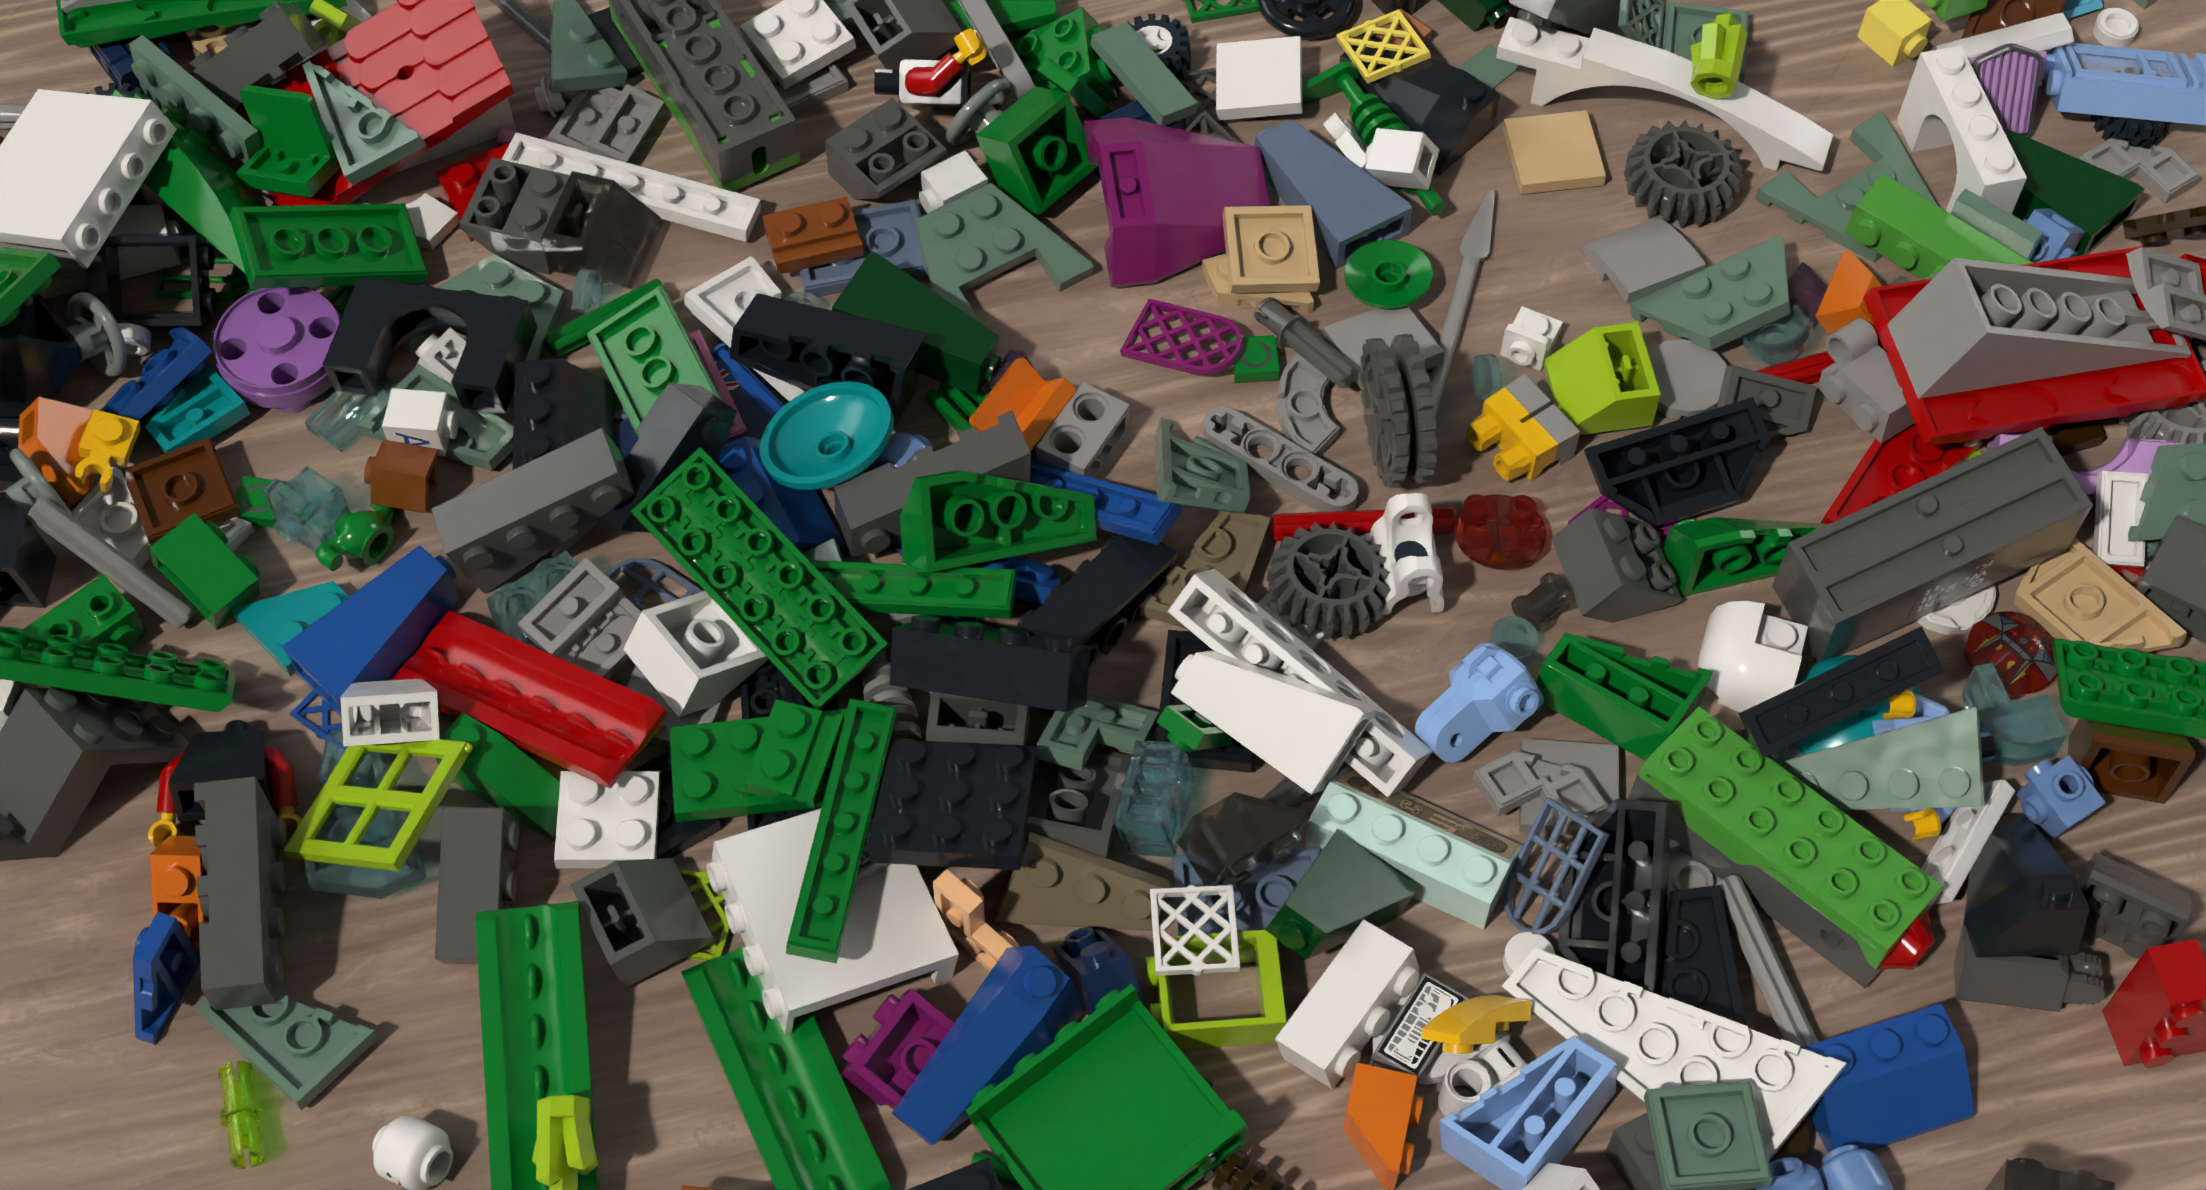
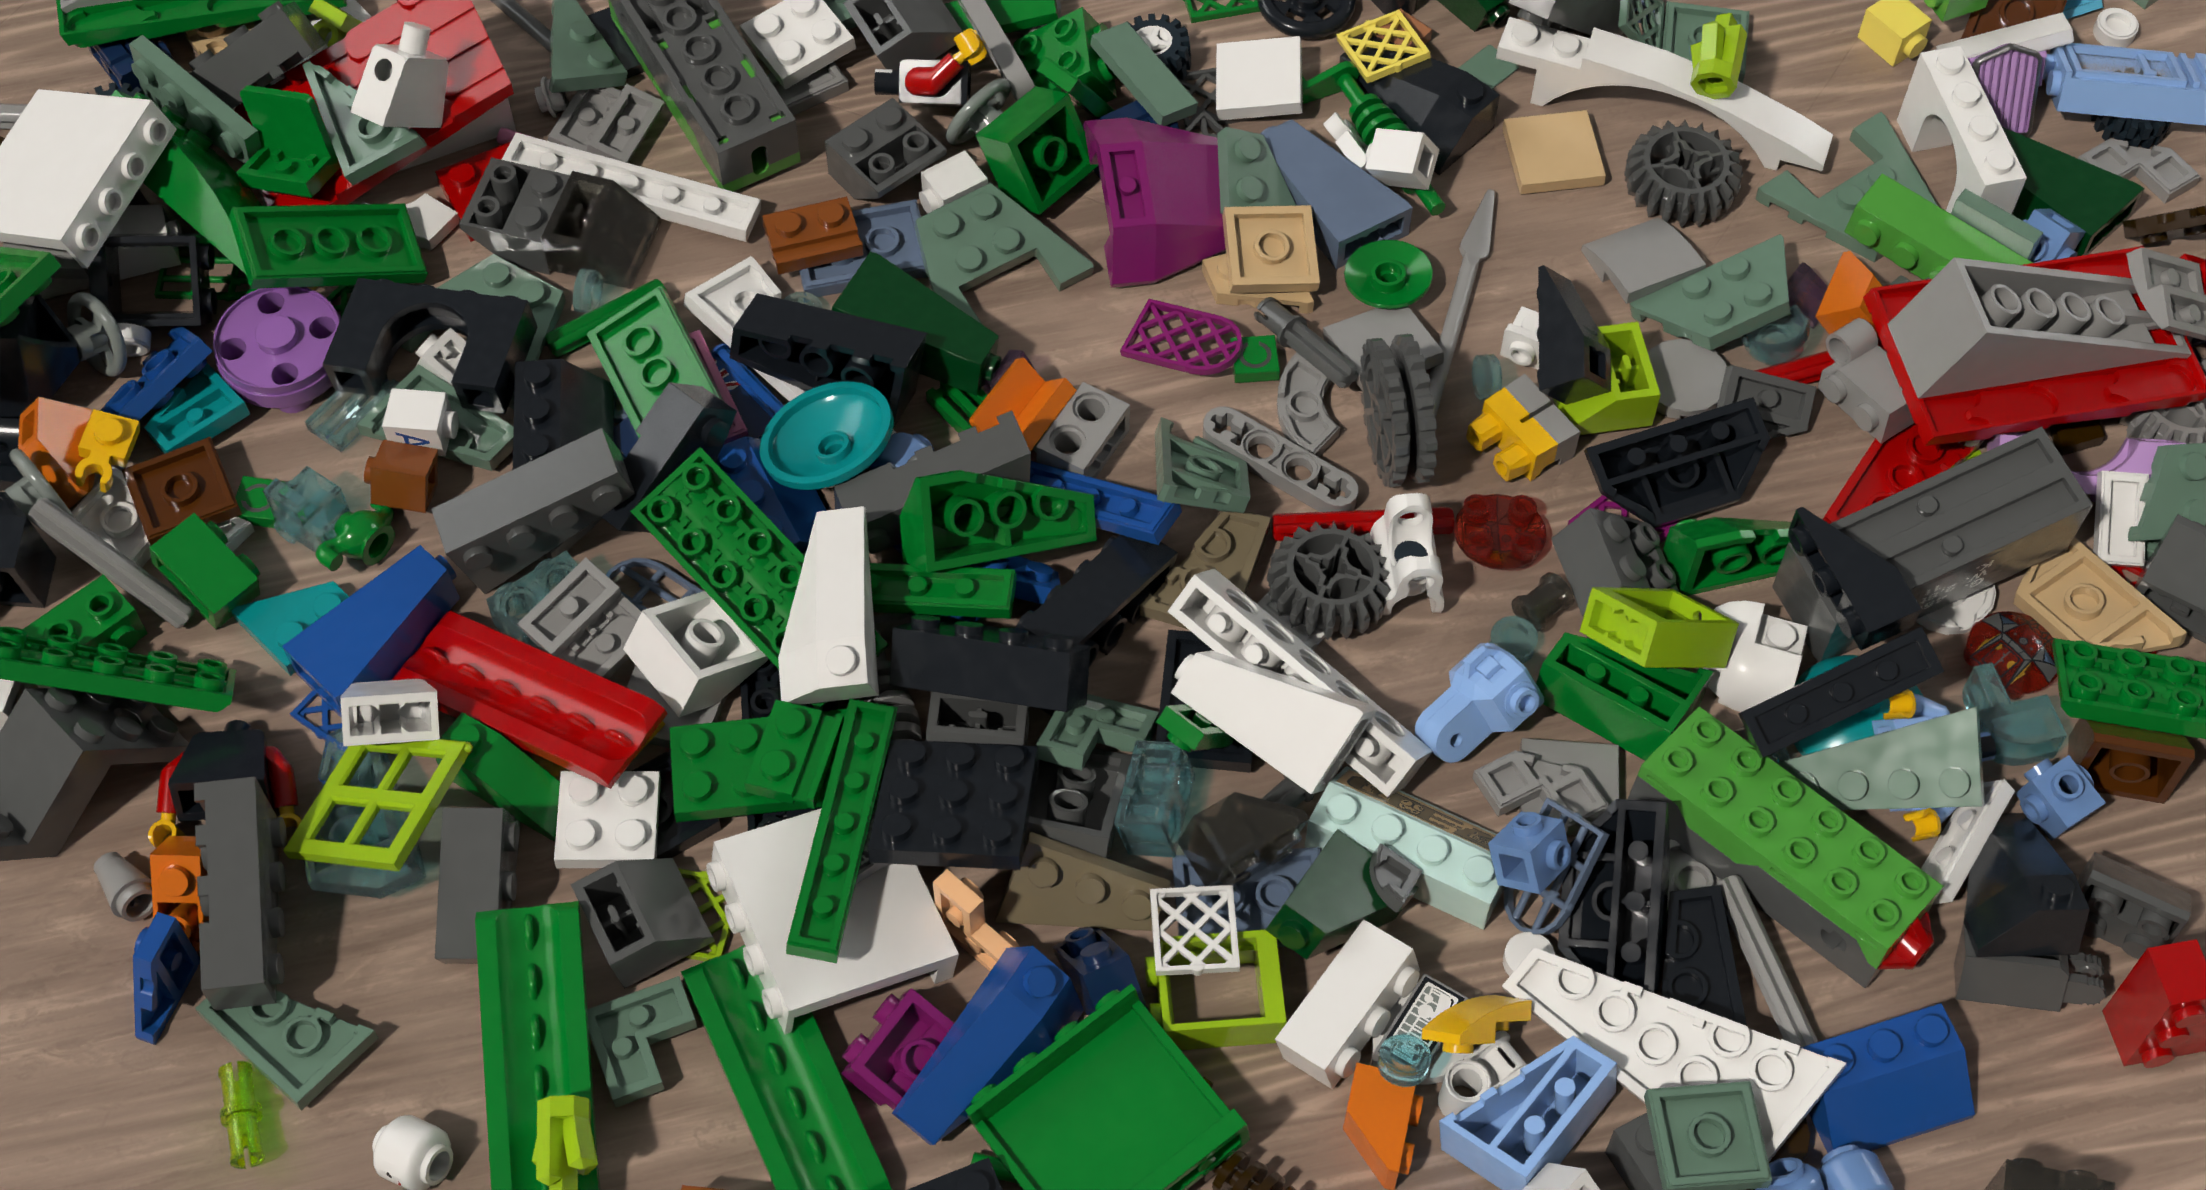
(124, 887): none -> light grey cone
(403, 83): none -> white torso
(627, 1028): none -> sand green plate
(830, 627): none -> white wedge
(1249, 171): none -> sand green wing
(1392, 876): none -> dark grey tile
(1404, 1060): none -> clear light blue tile
(1530, 852): none -> medium blue brick
(1571, 347): none -> black slope
(1658, 627): none -> lime window
(1863, 587): none -> black slope

